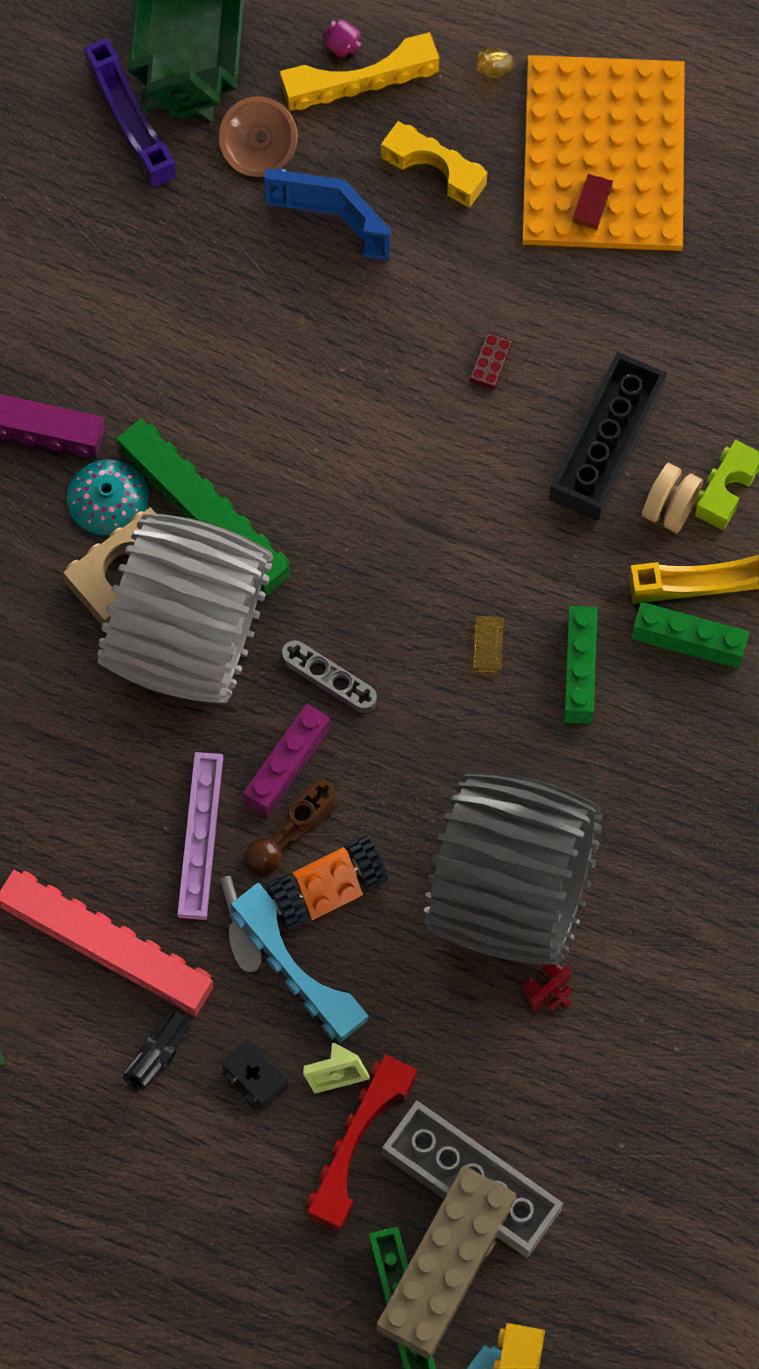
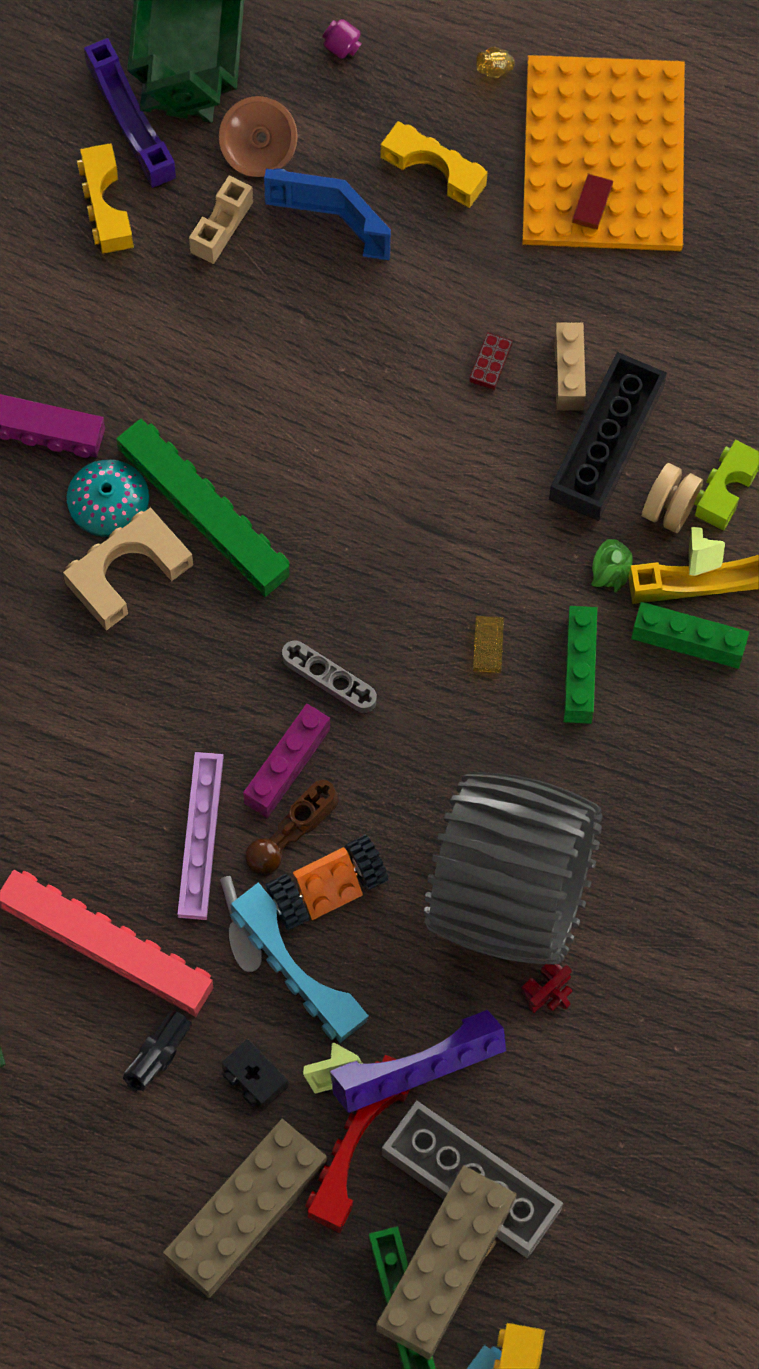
(112, 225): none -> yellow arch
(184, 607): light grey wheel -> none
(214, 233): none -> tan arch
(245, 1208): none -> dark tan brick
(311, 86): yellow arch -> none
(364, 1084): none -> dark purple arch
(570, 366): none -> tan arch
(611, 565): none -> bright green hat
(704, 553): none -> yellowish green slope

